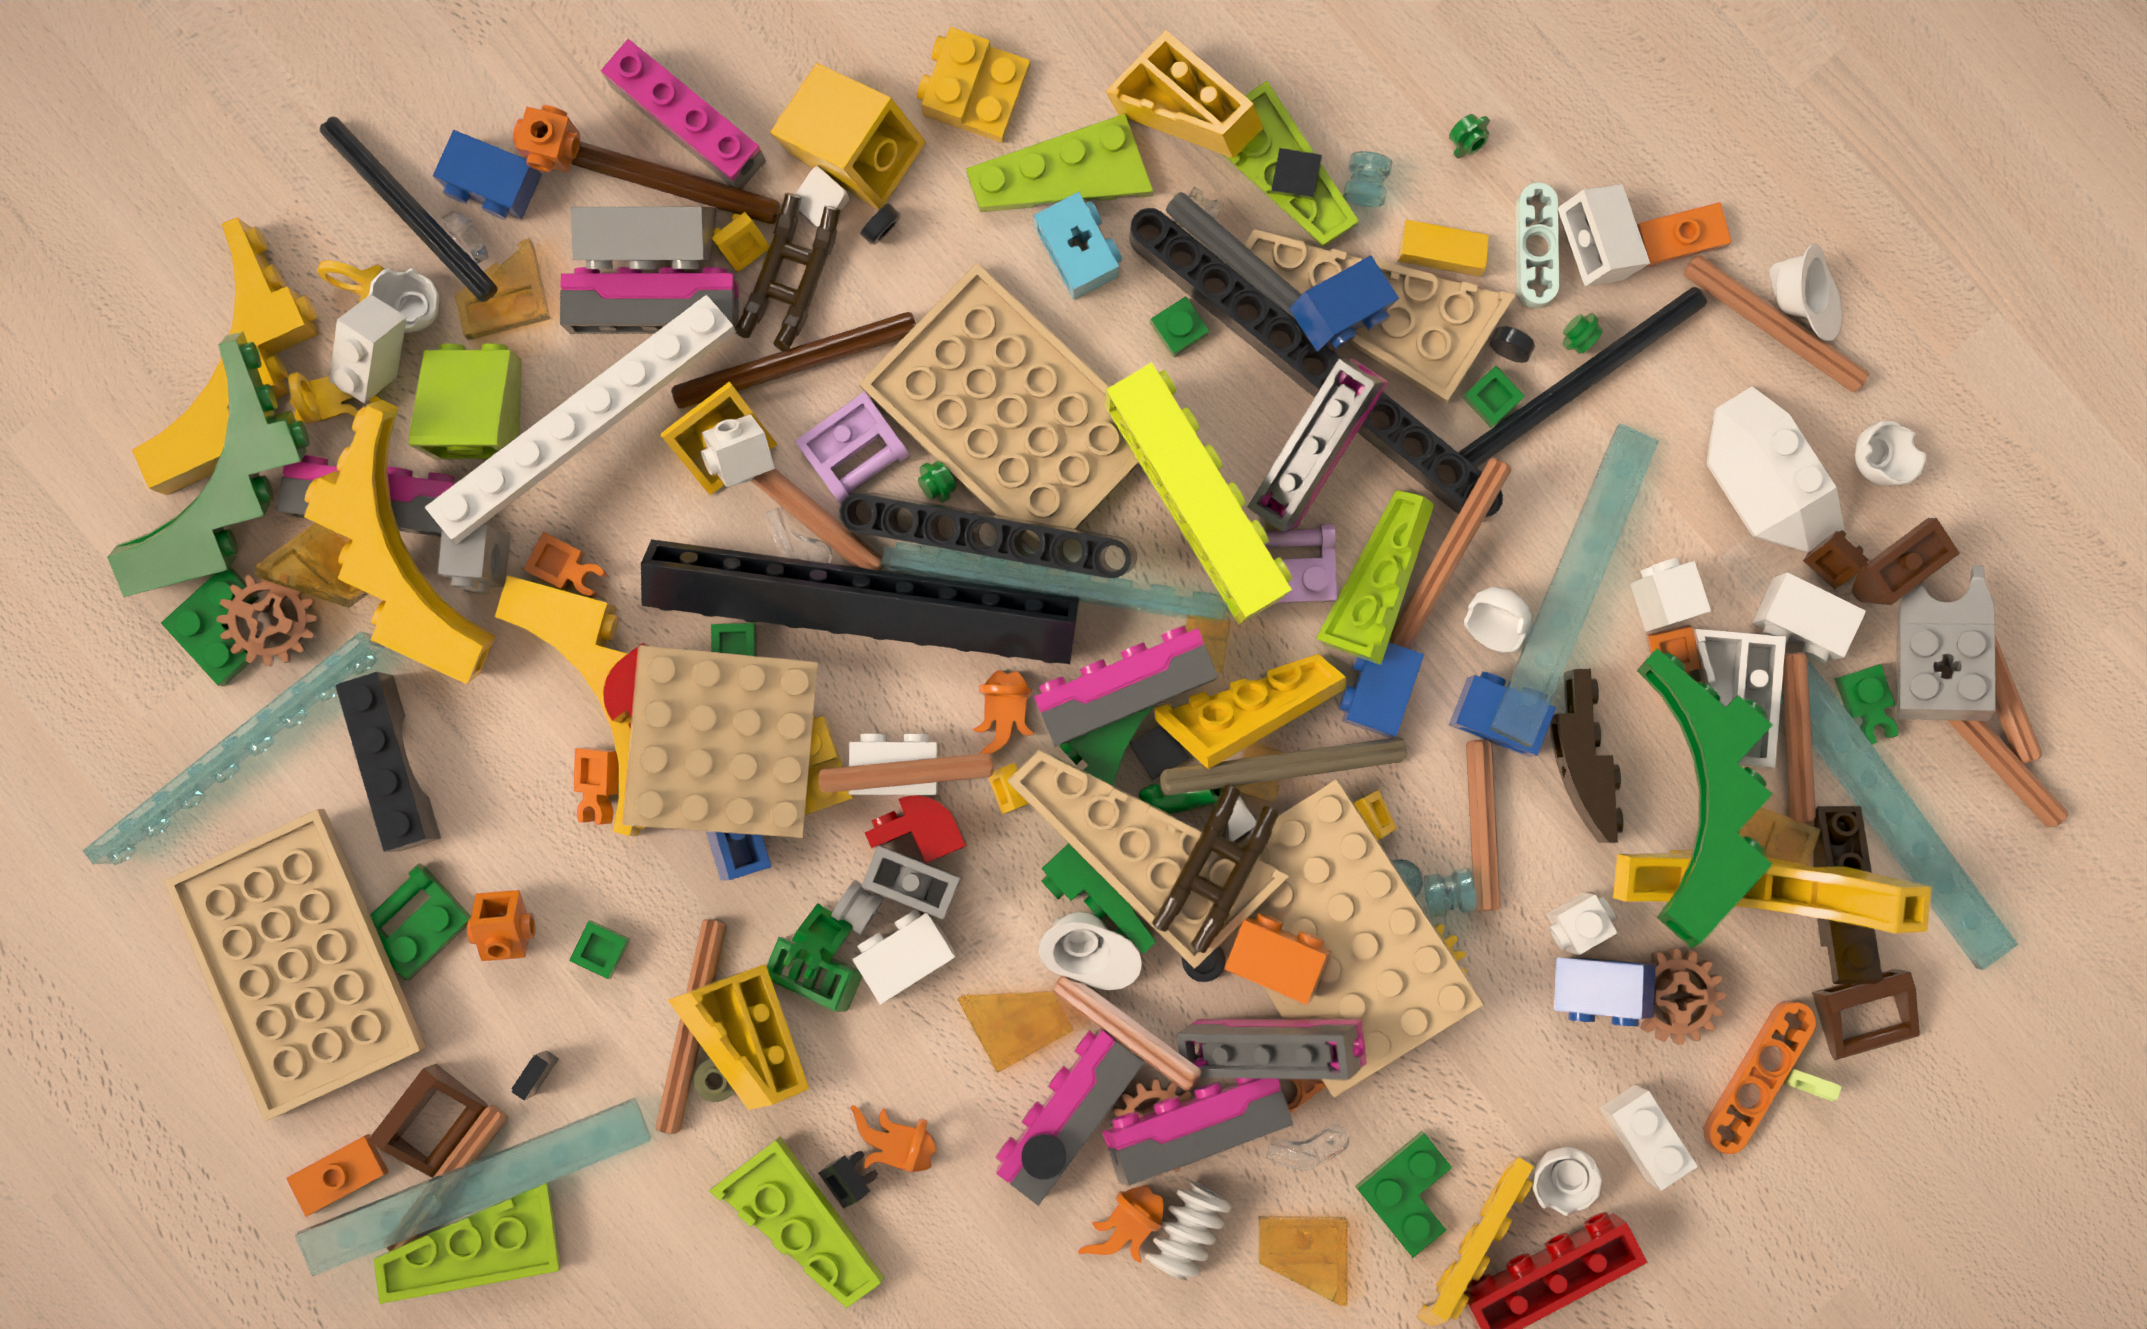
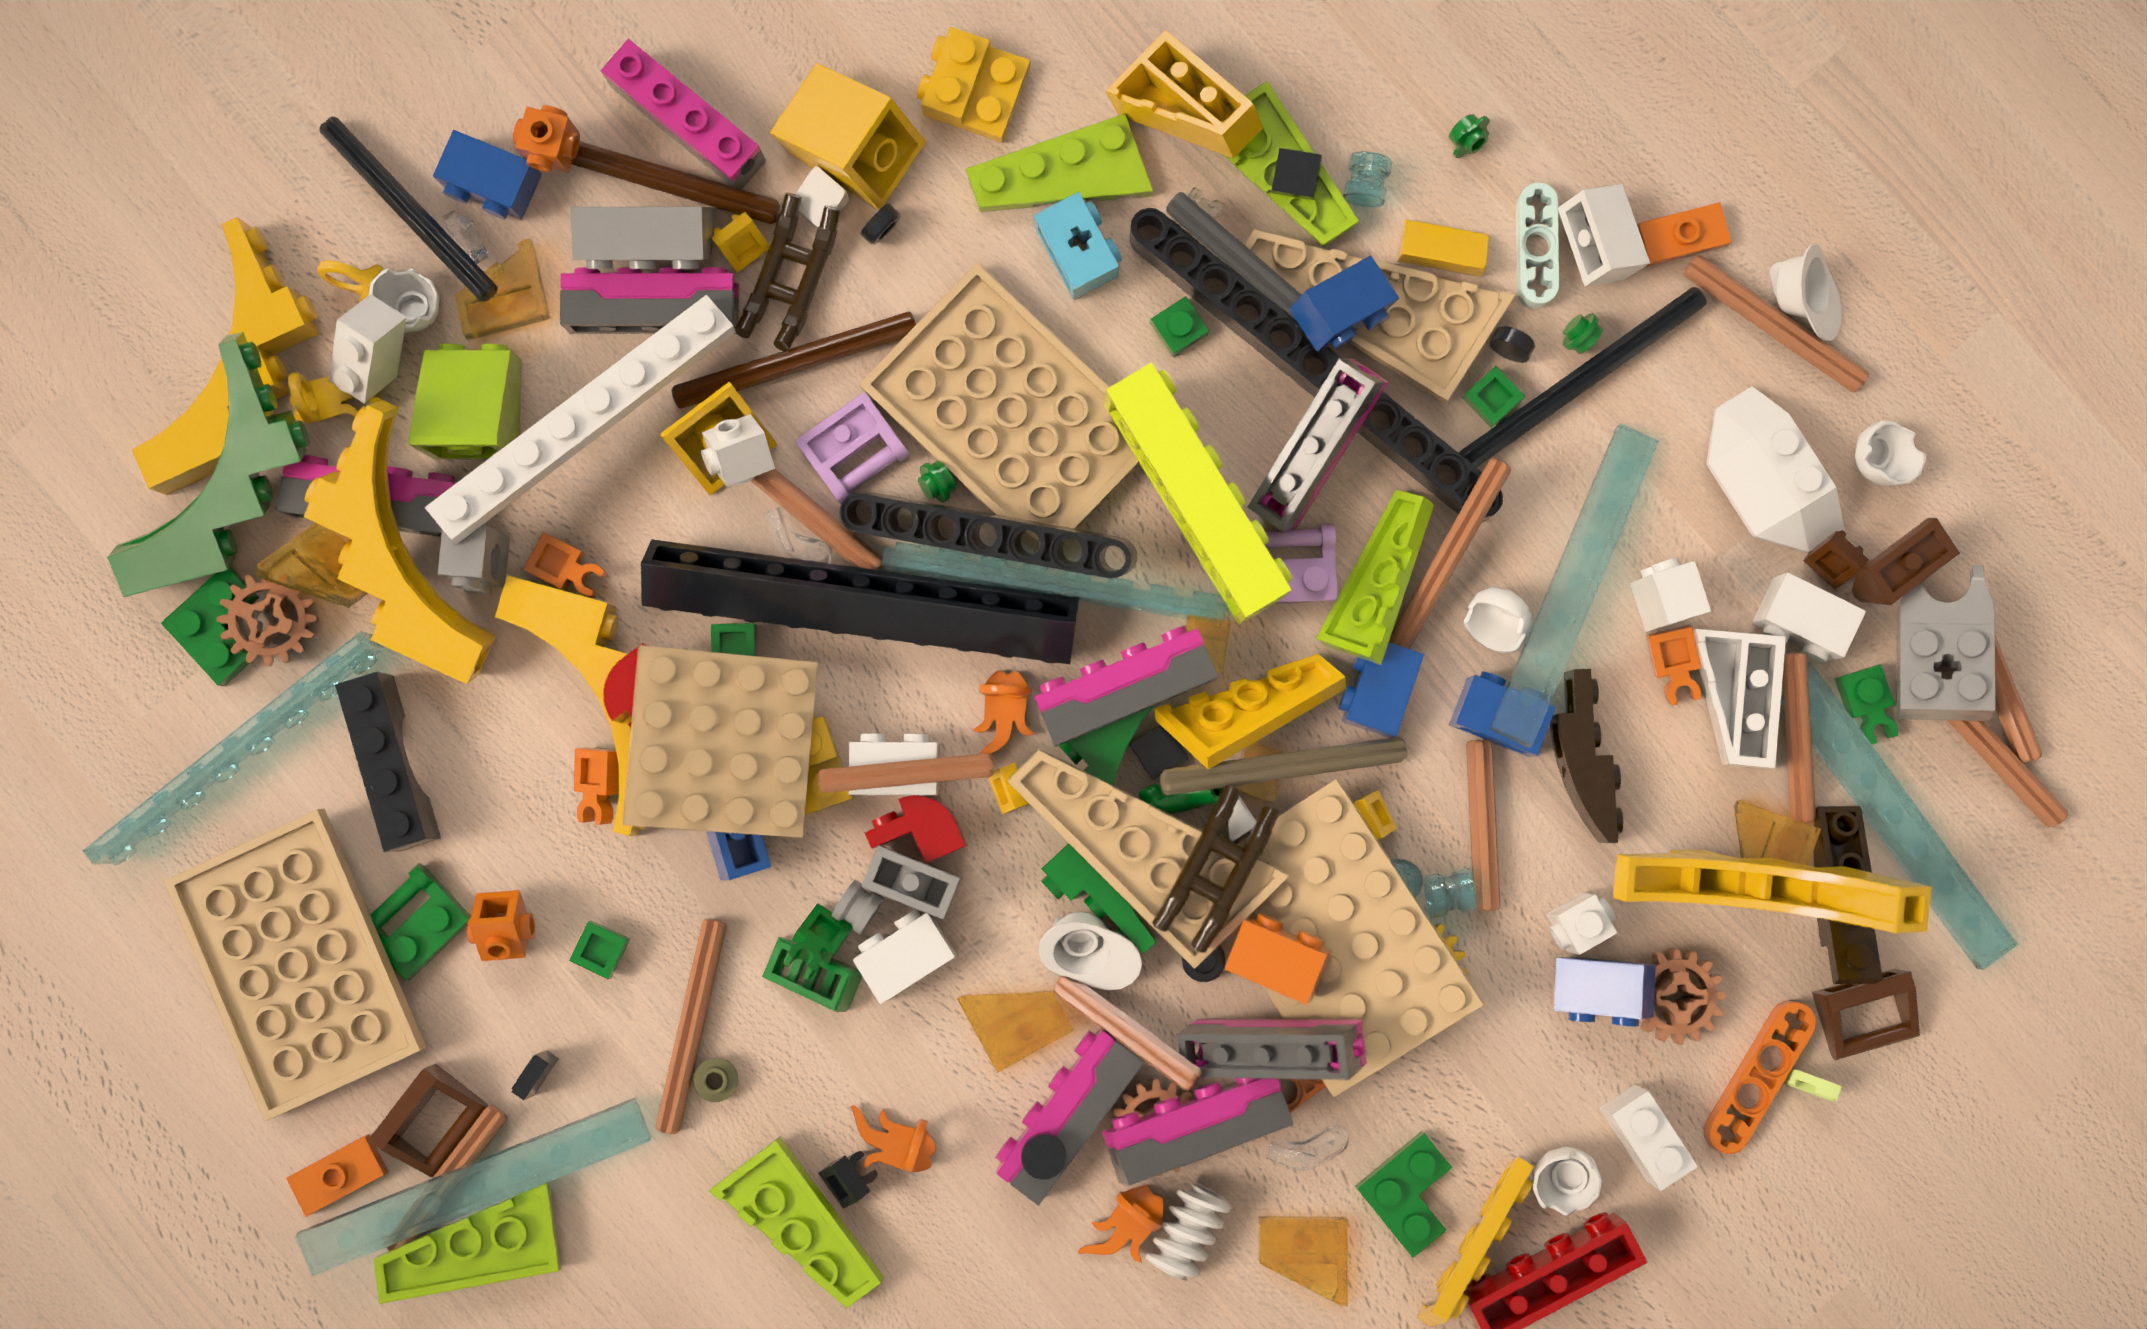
(745, 1036): yellow wedge -> none
(1718, 737): green arch -> none

